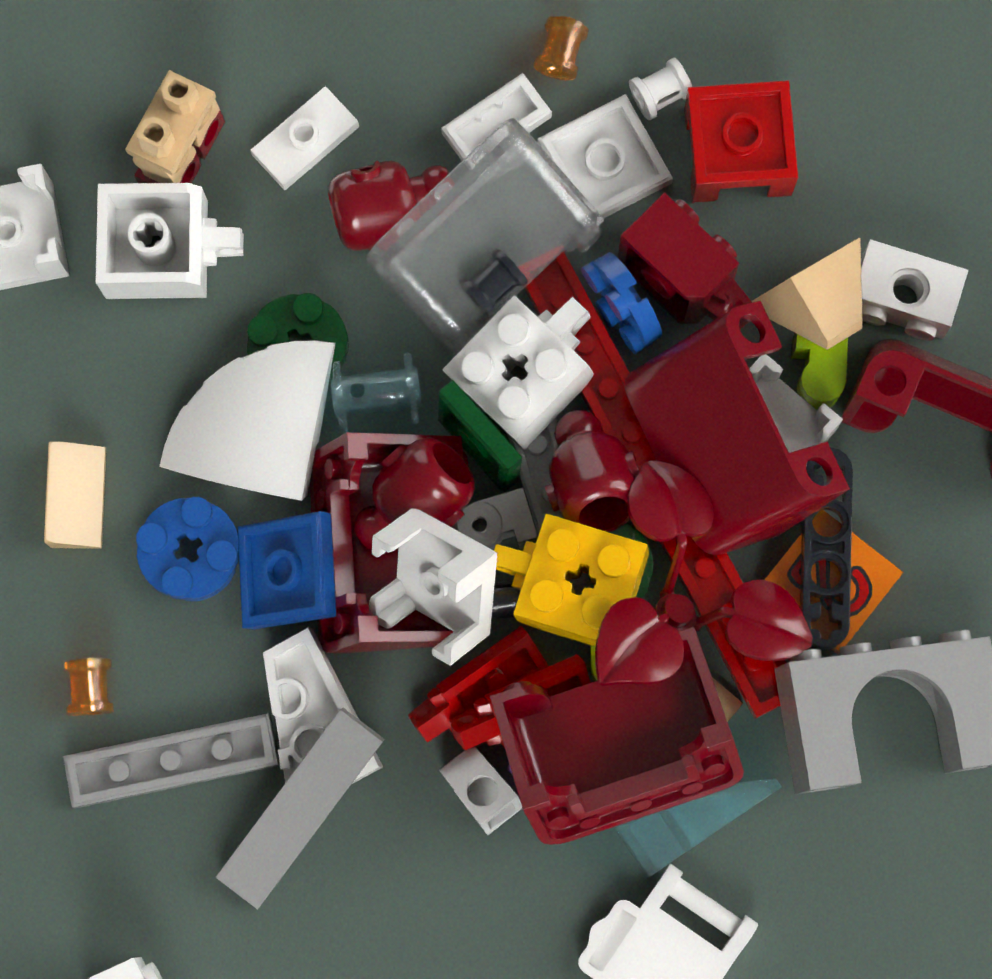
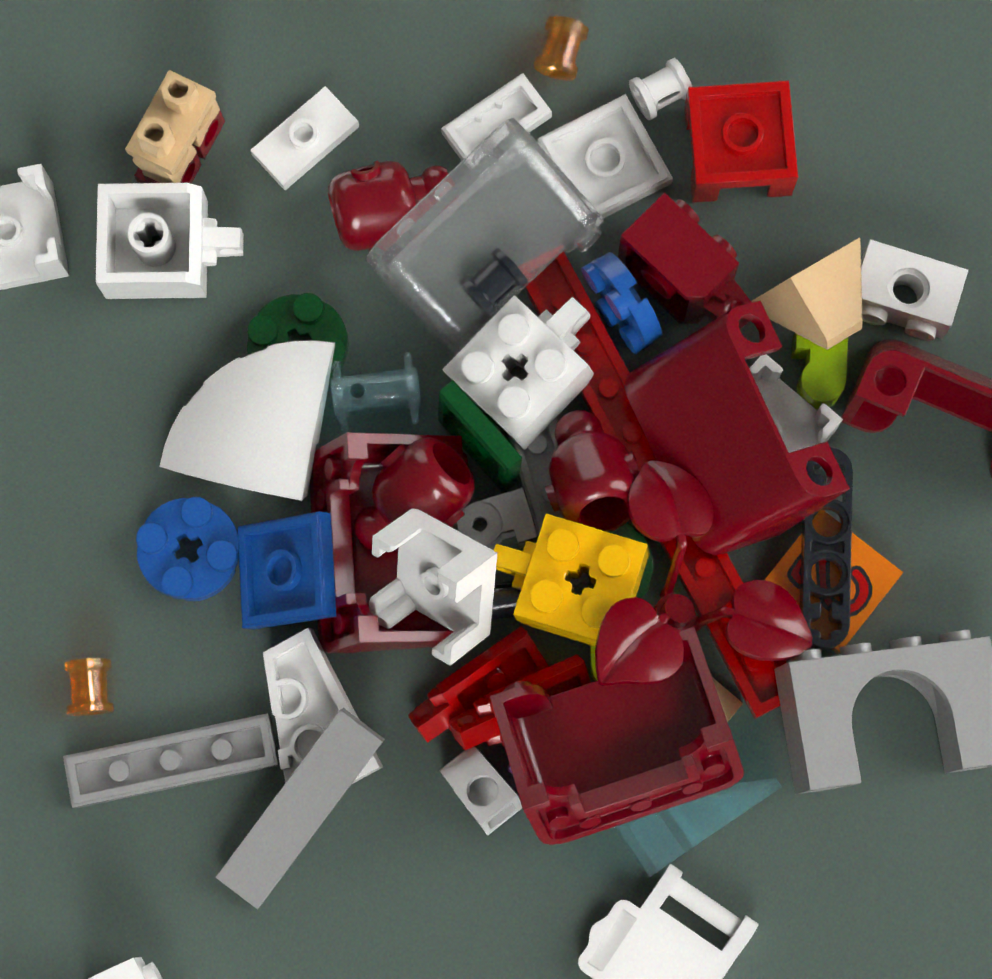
(75, 495): slope -> none

